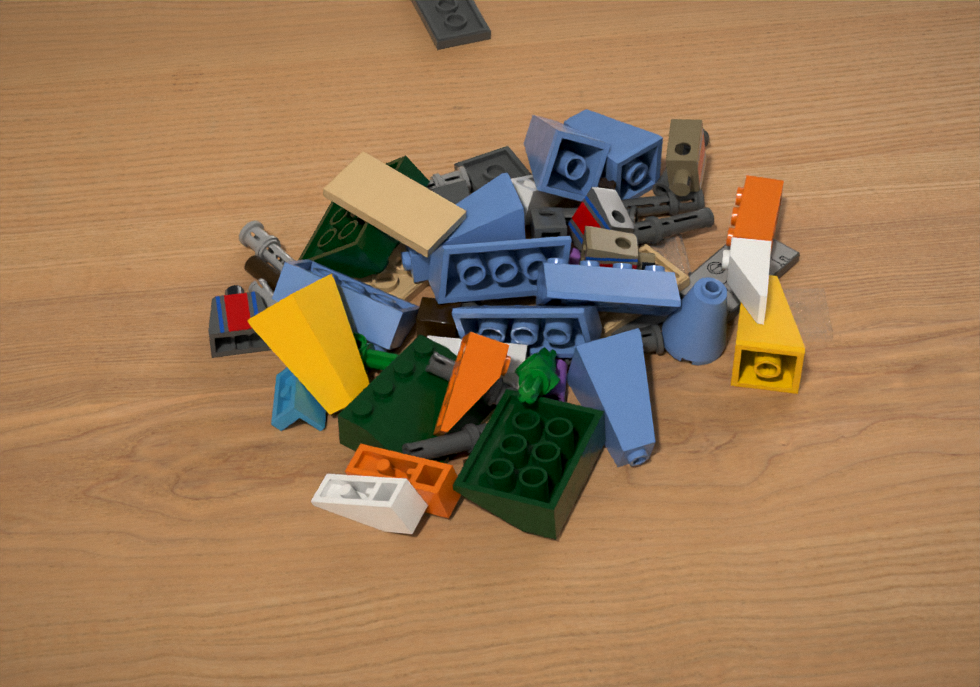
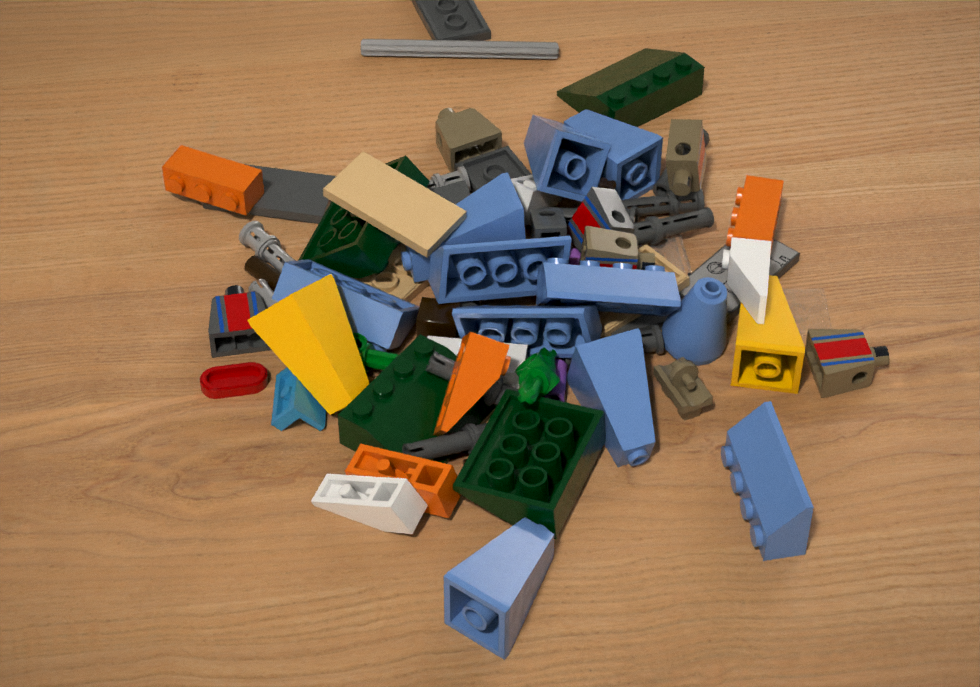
(213, 180): none -> orange brick
(234, 380): none -> red tile
(290, 195): none -> dark grey tile
(459, 48): none -> light grey axle
(465, 135): none -> dark tan torso
(497, 585): none -> medium blue slope
(638, 86): none -> dark green slope
(684, 387): none -> dark tan hips
(768, 484): none -> medium blue slope
(842, 360): none -> dark tan torso

